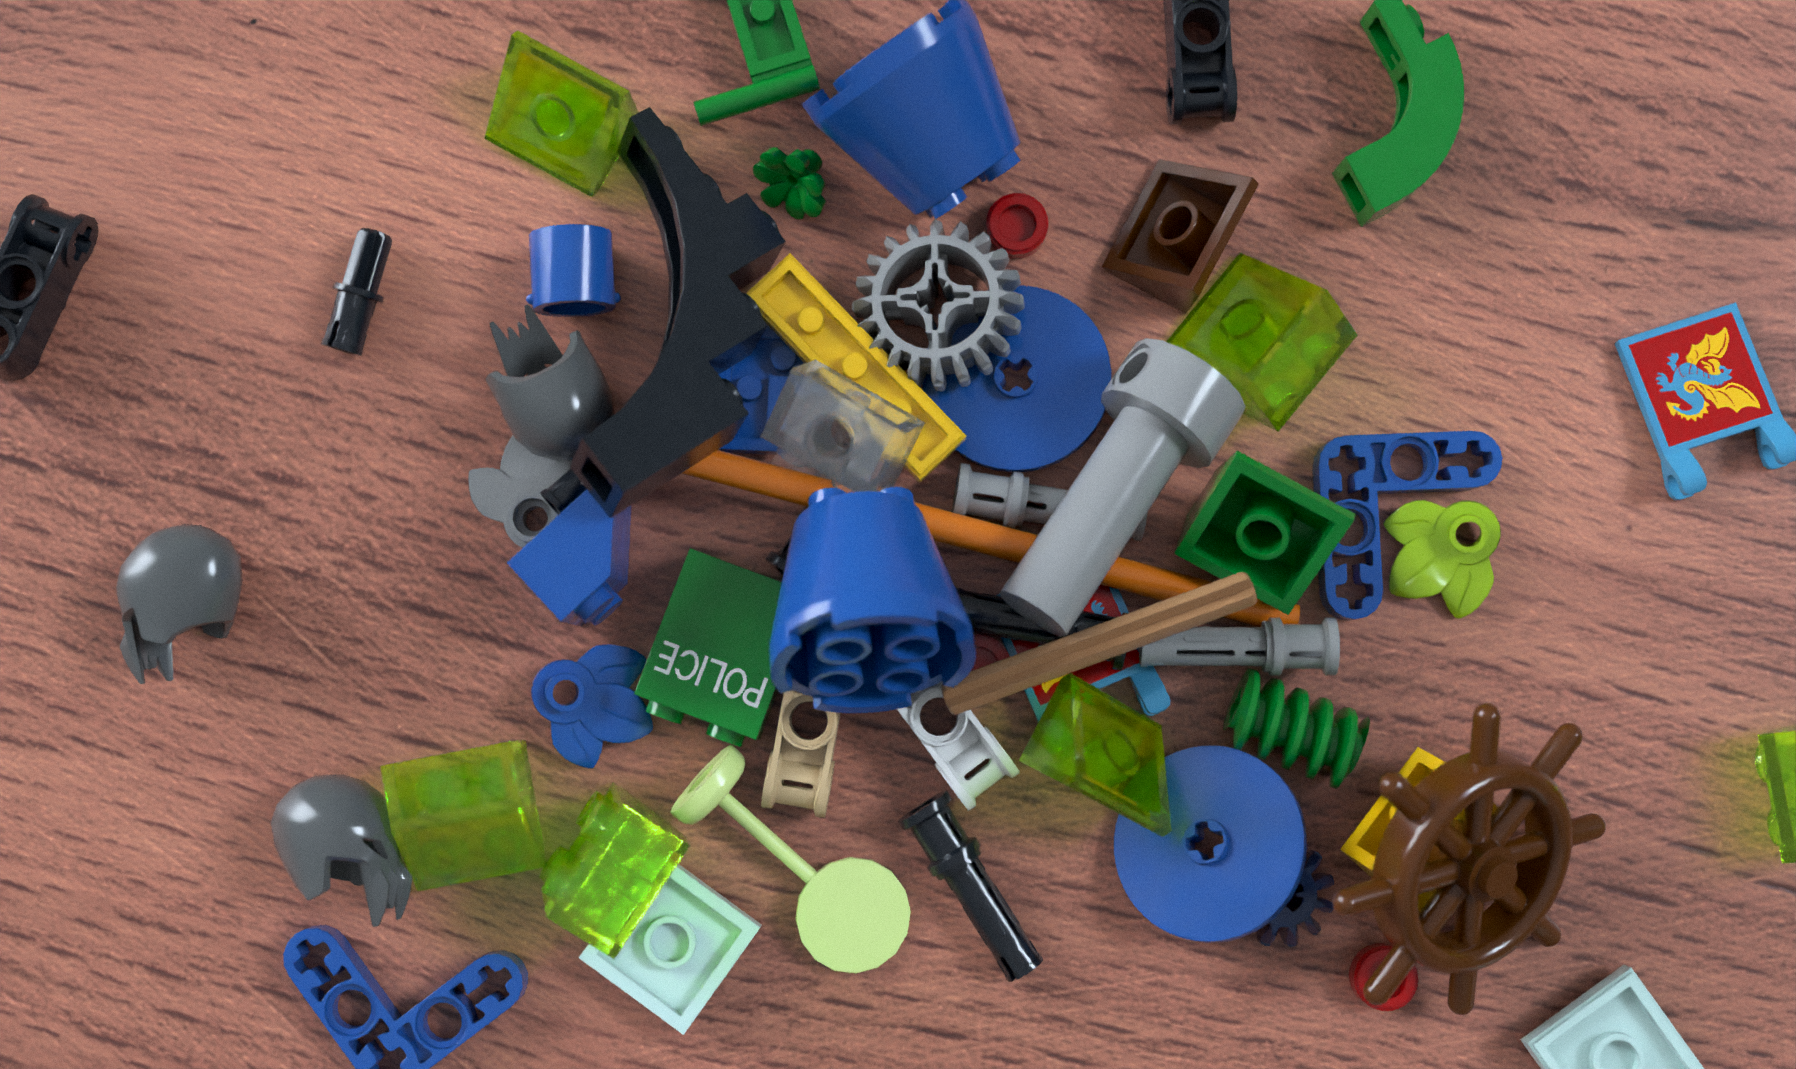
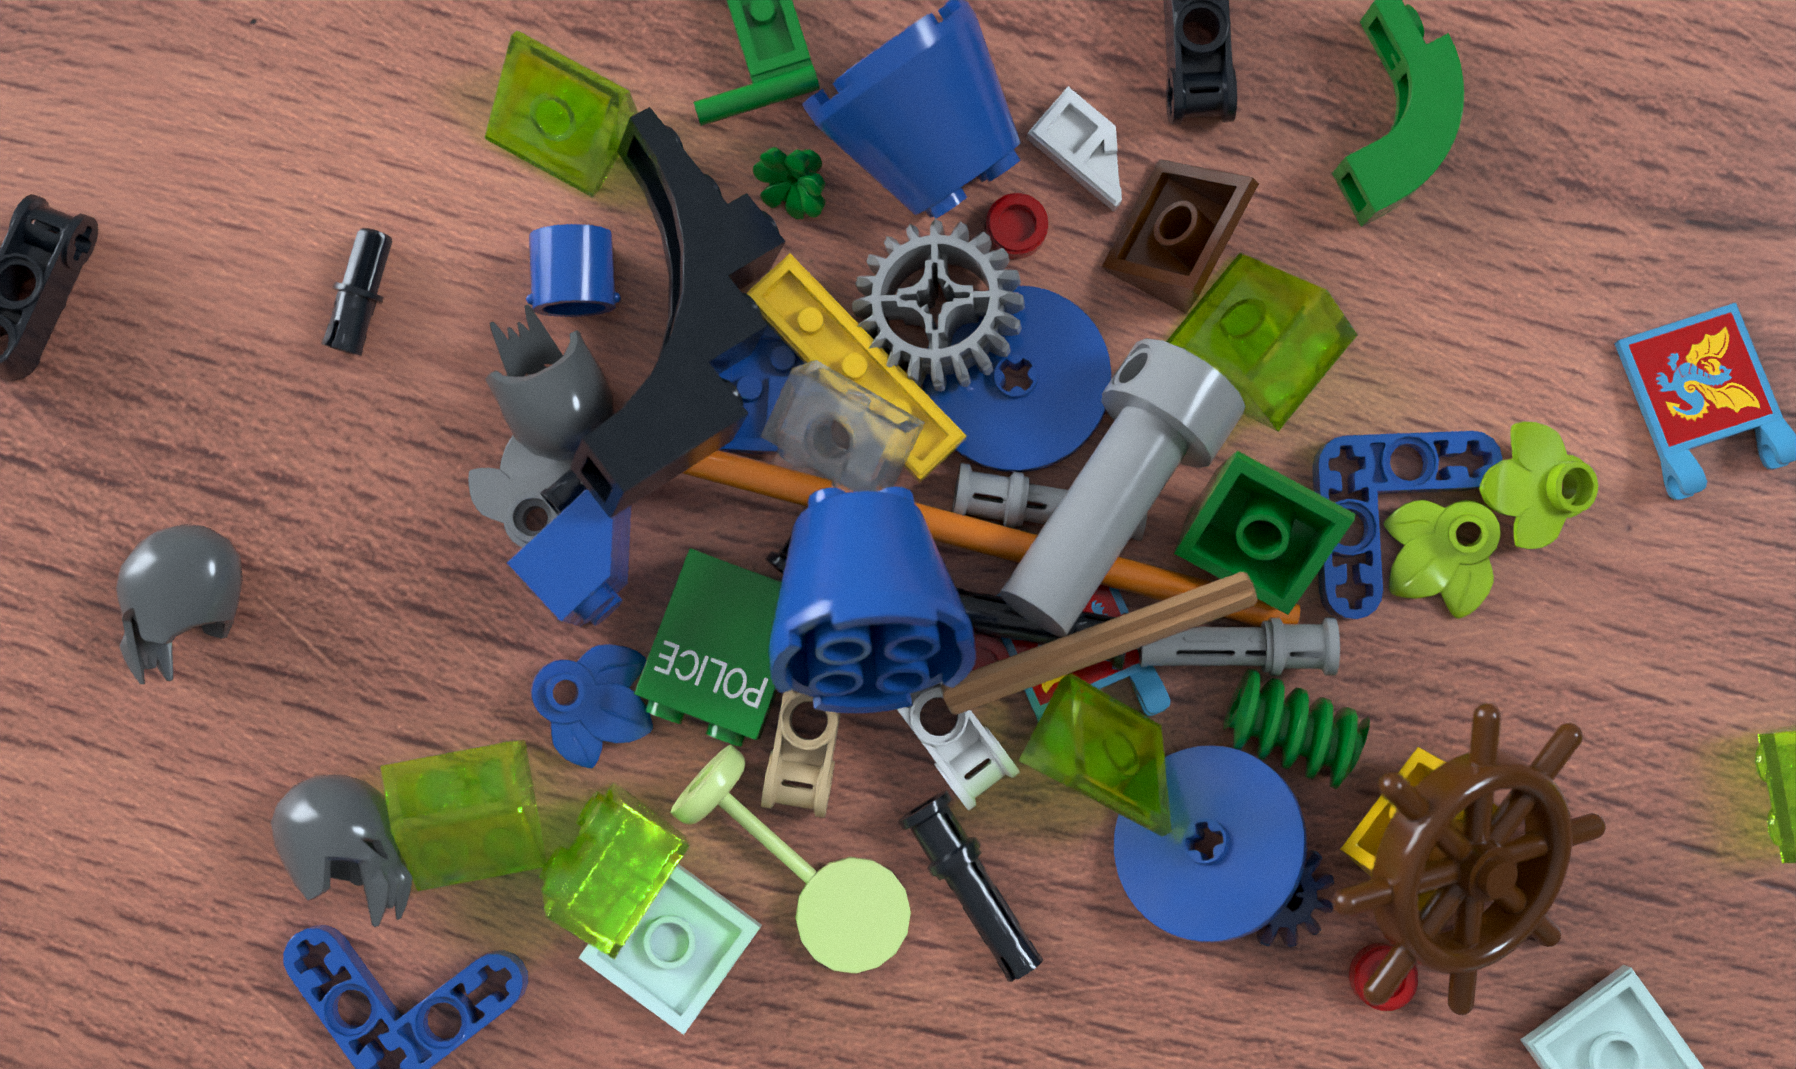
(1081, 144): none -> white tile
(1532, 485): none -> lime plate

